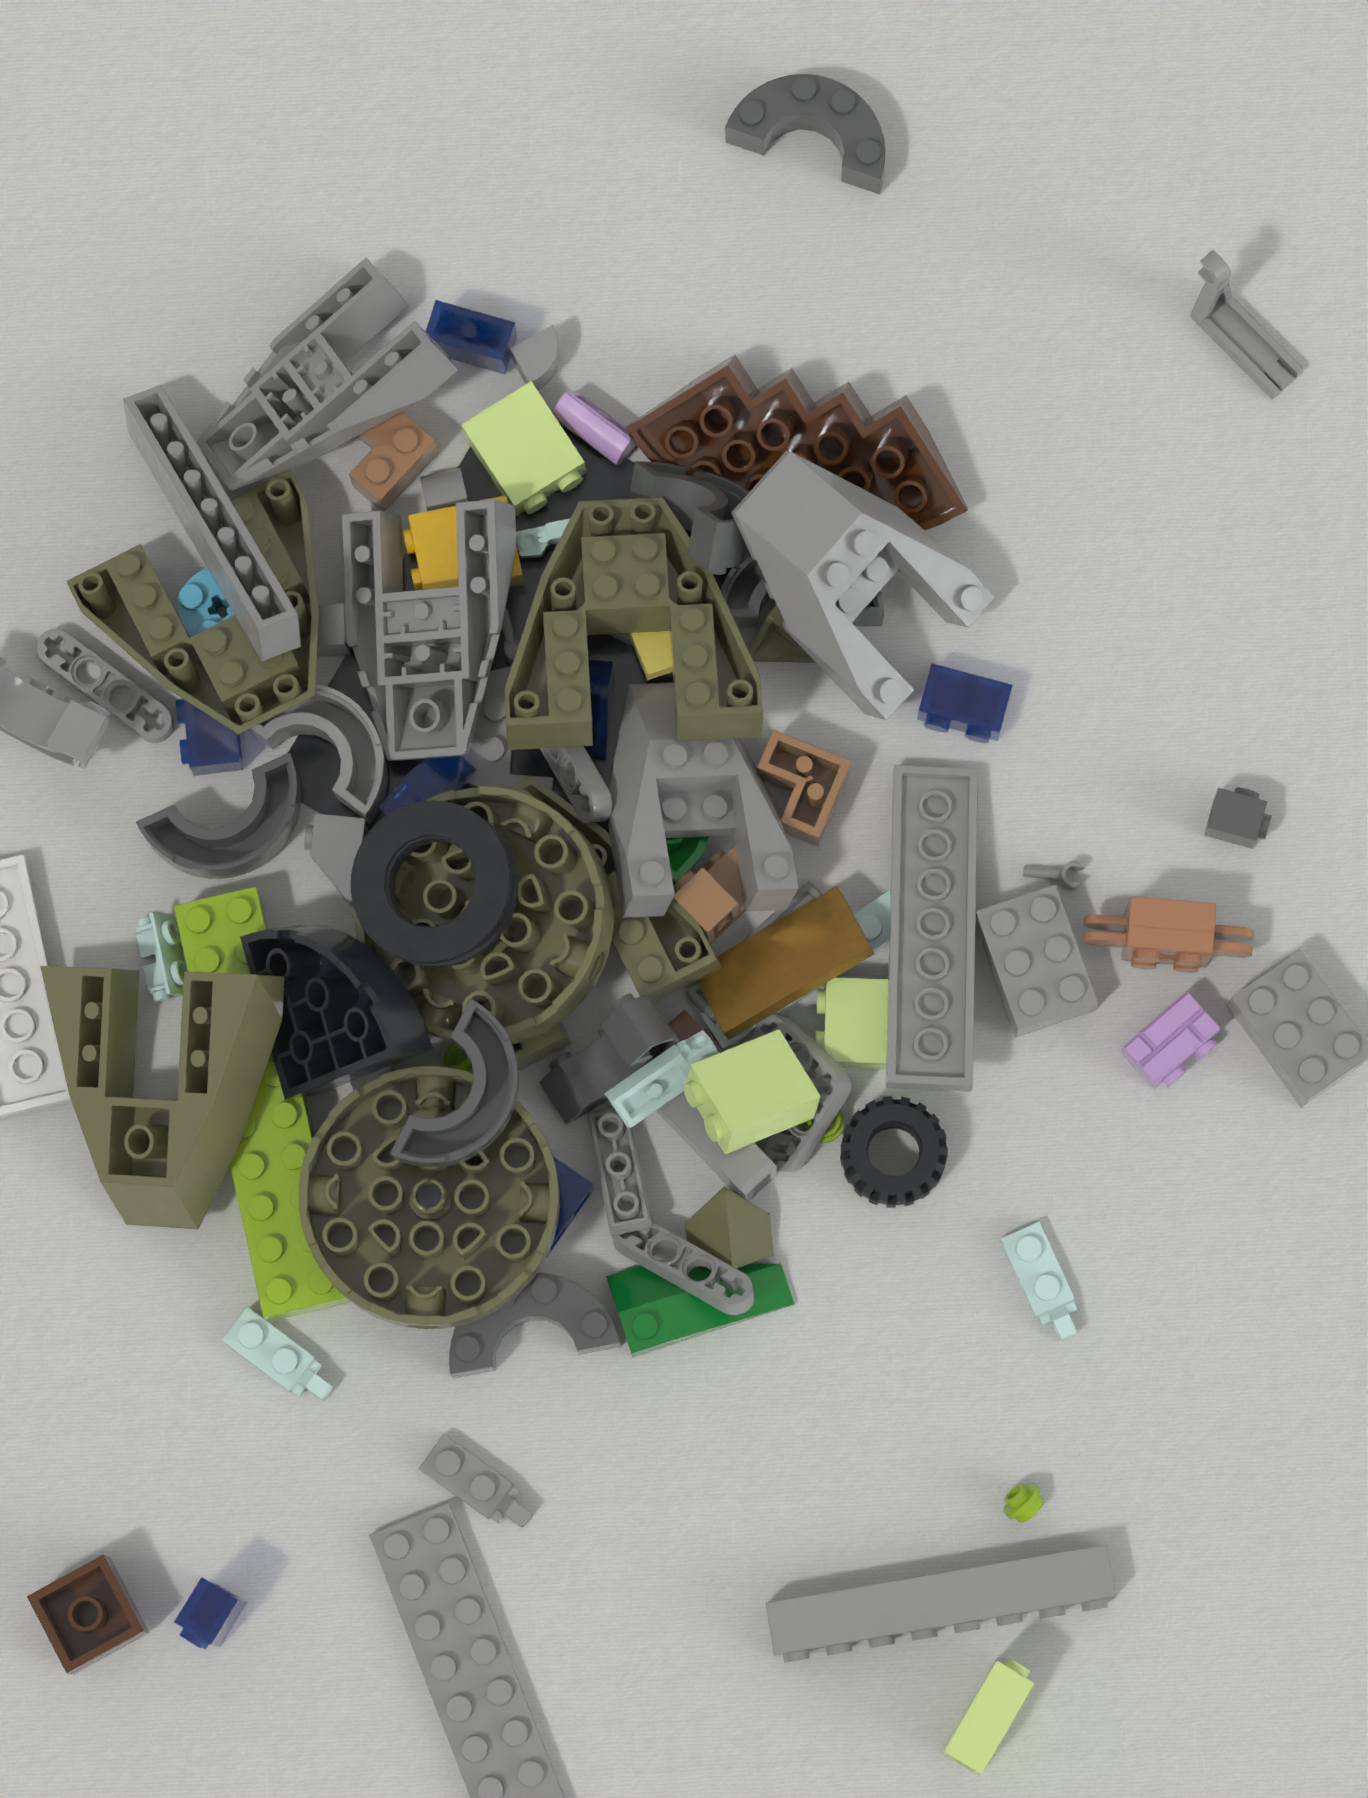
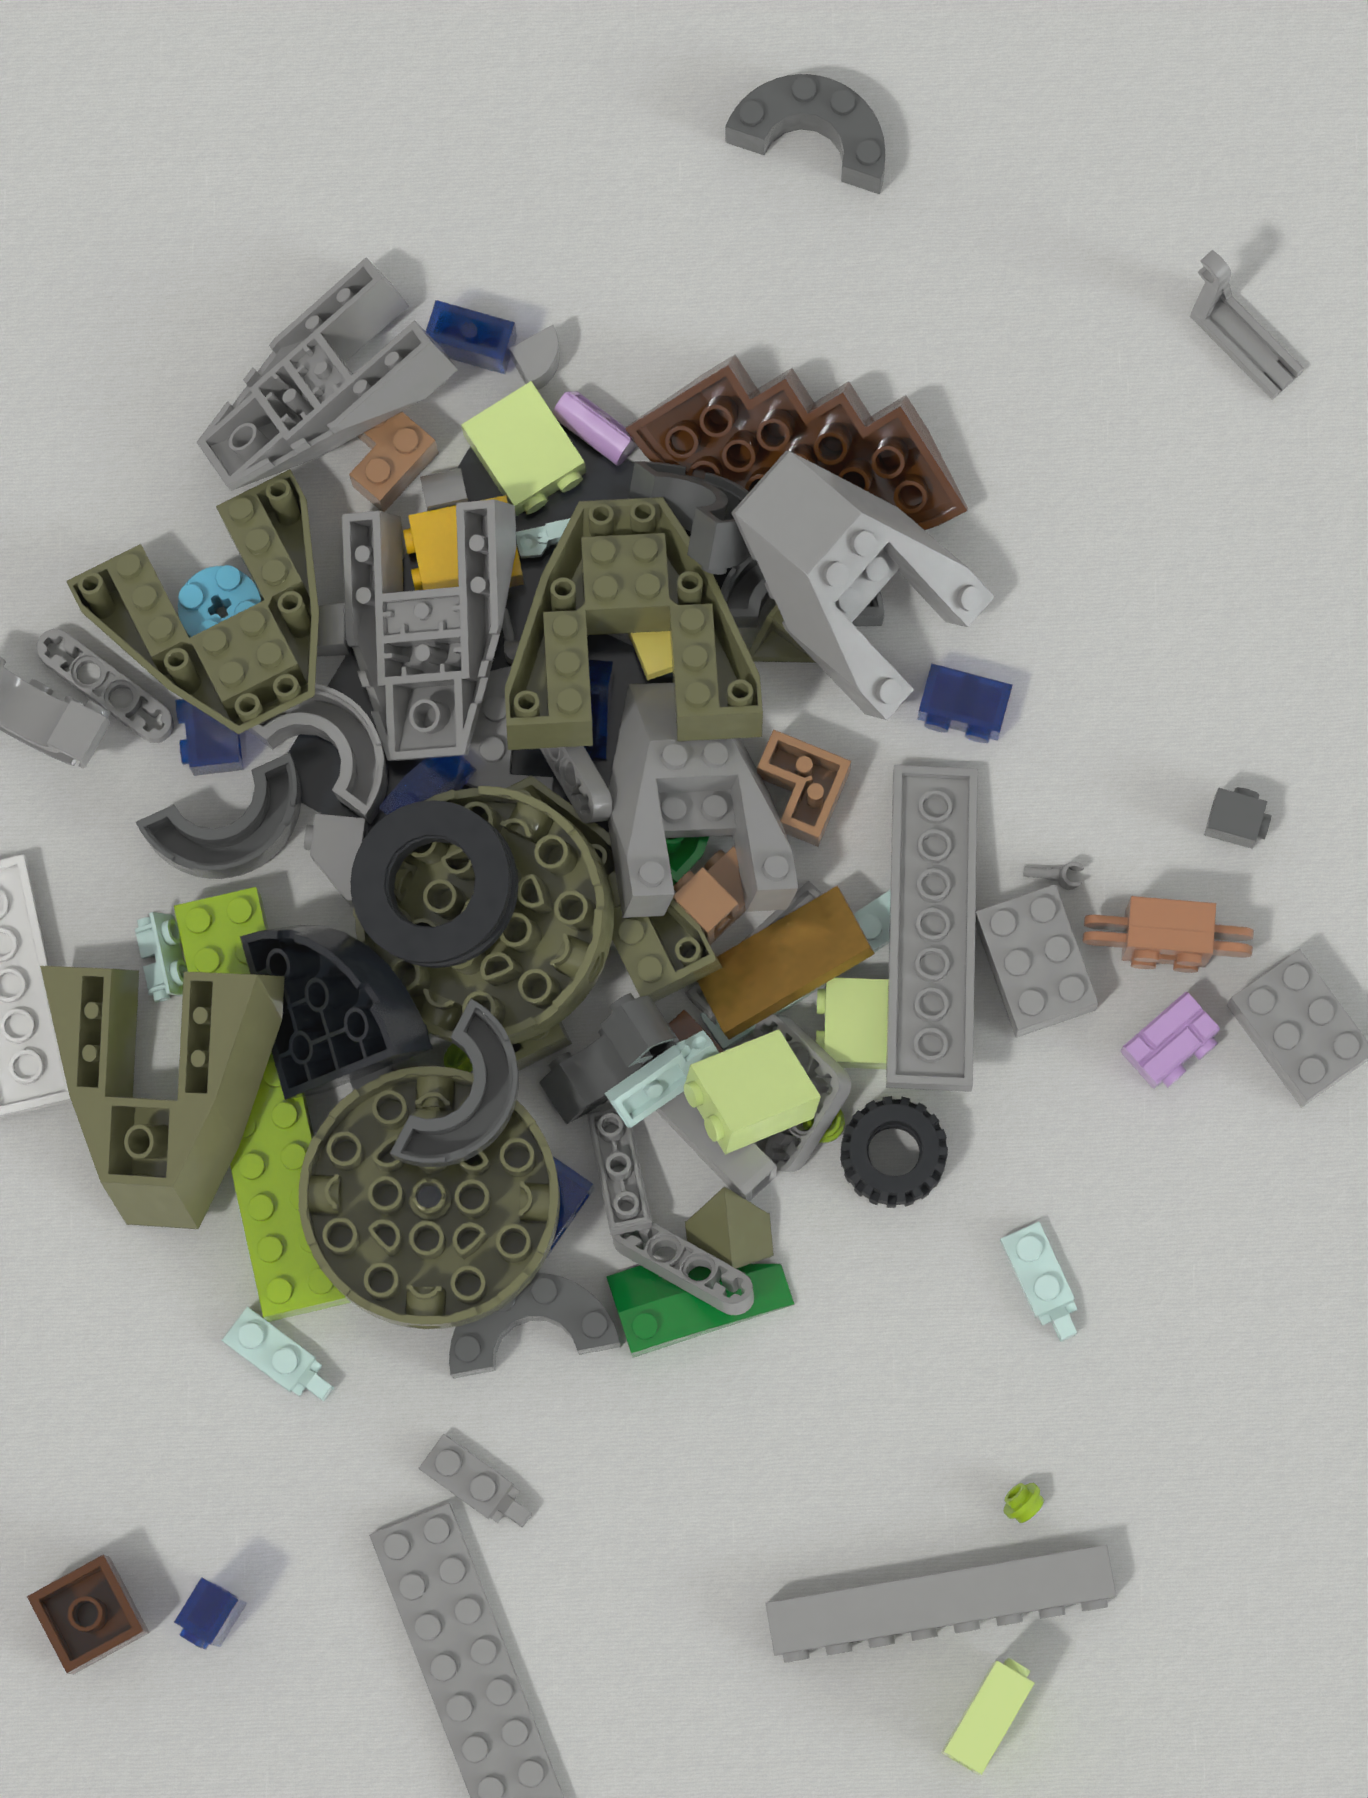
(212, 523): light grey brick -> none

